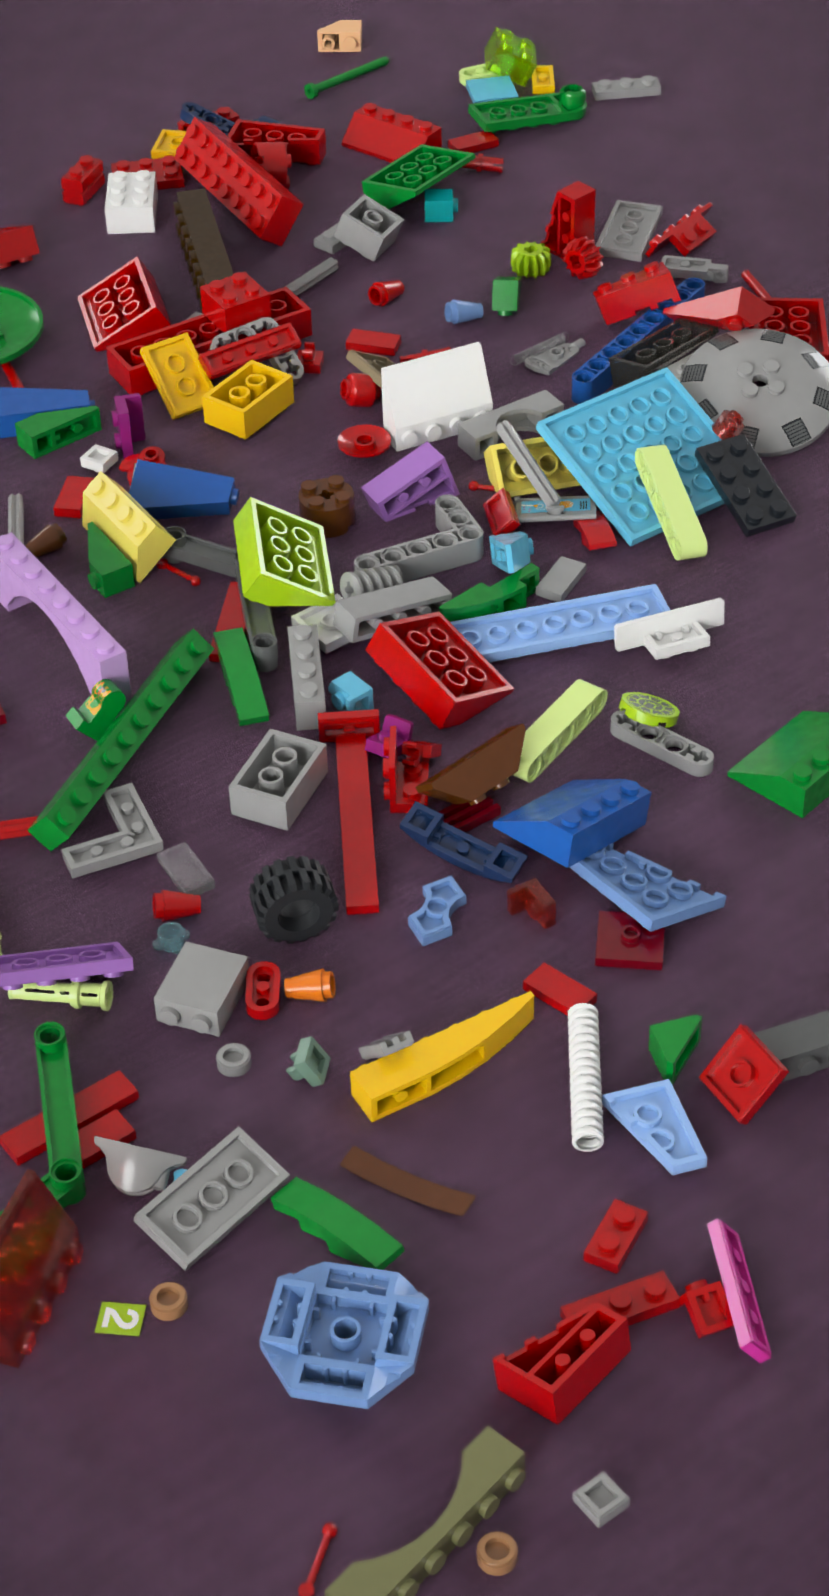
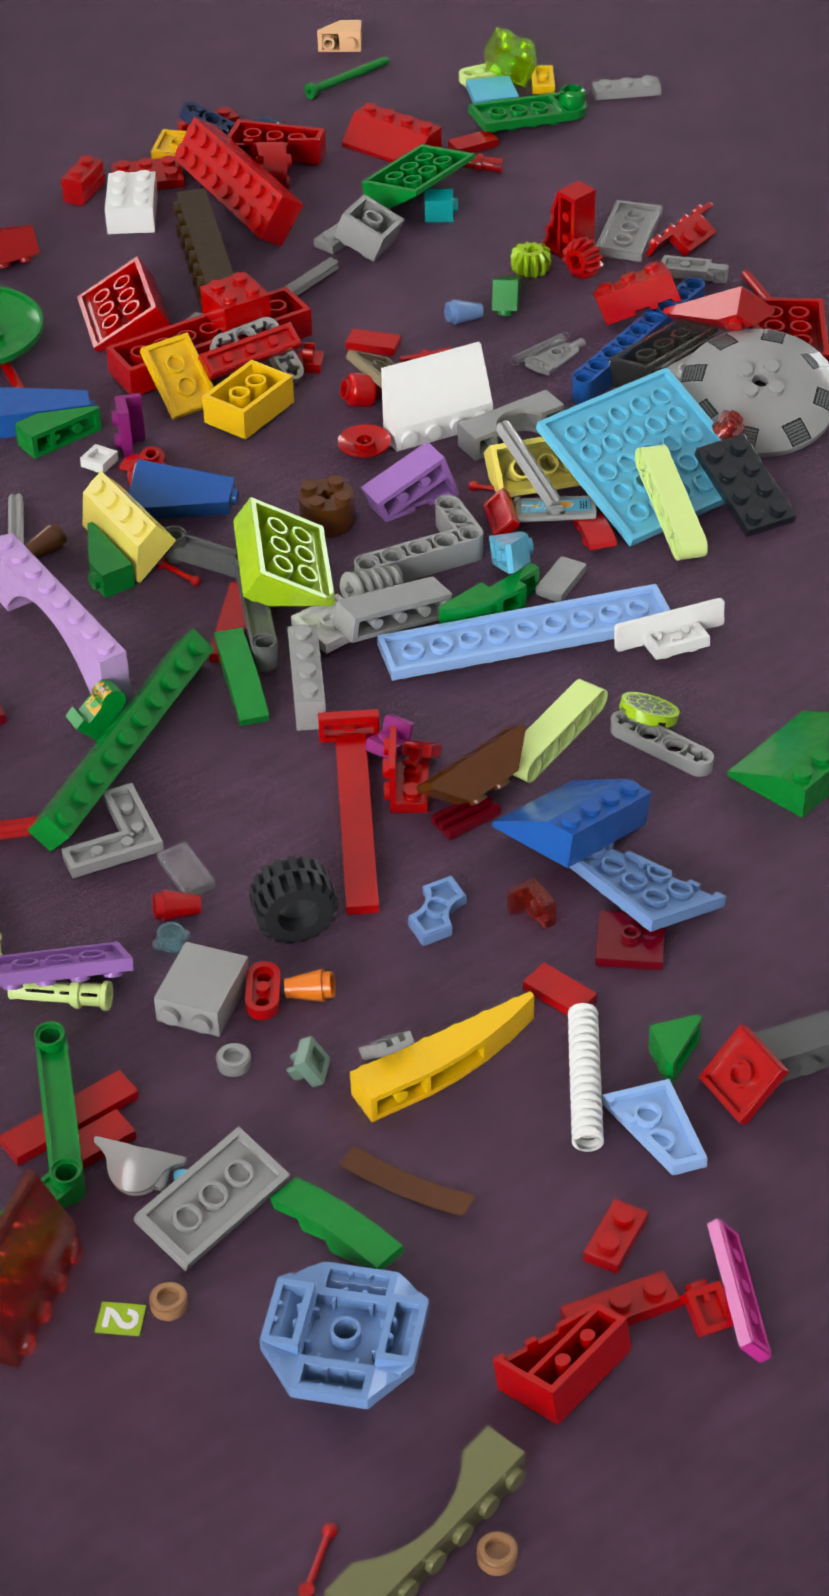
(70, 499): red tile -> none
(278, 779): light grey brick -> none
(351, 693): medium azure brick -> none
(384, 292): red cone -> none
(437, 668): red slope -> none
(461, 848): dark blue slope -> none
(601, 1499): light grey tile -> none

